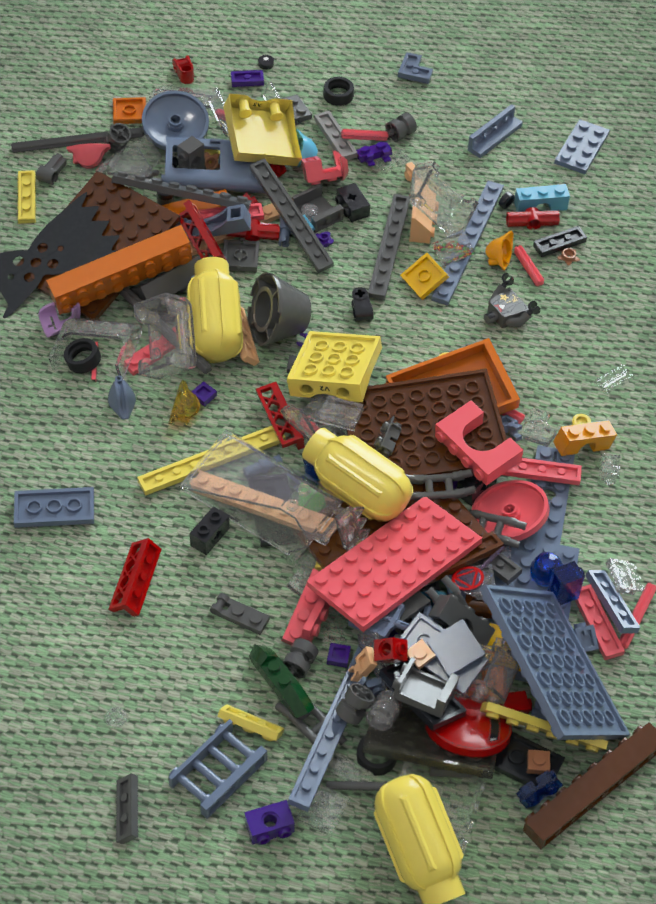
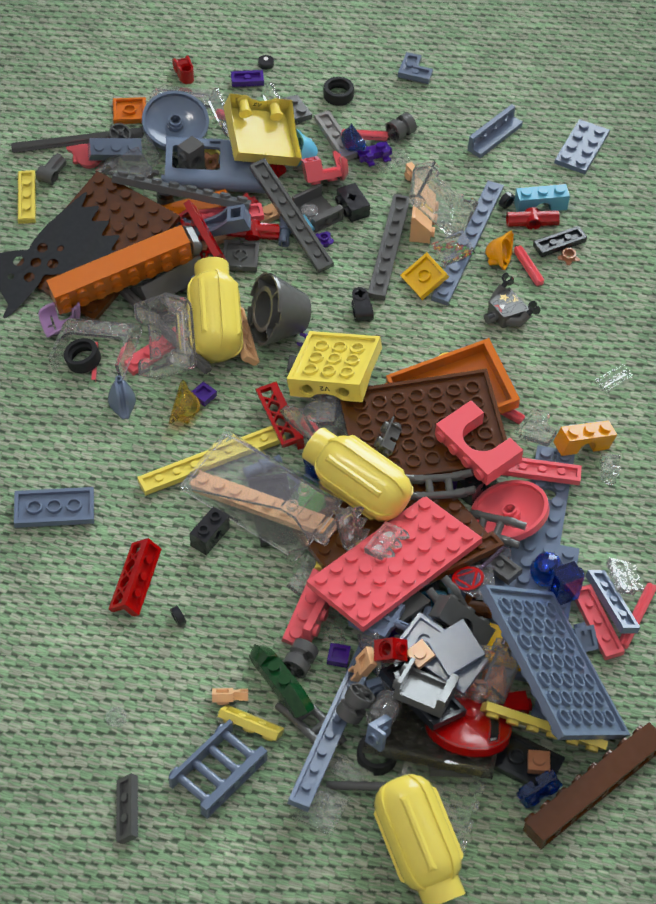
(102, 148): none -> sand blue arch
(178, 616): none -> black tile
(196, 245): none -> dark grey plate
(223, 696): none -> light nougat plate
(240, 614): dark grey plate -> none
(278, 813): dark purple brick -> none
(340, 413): clear plate -> none
(352, 139): none -> clear blue helmet
(378, 732): none -> sand blue bracket
(385, 540): none -> clear plate
(511, 426): sand blue plate -> none
(580, 419): light yellow tile -> none

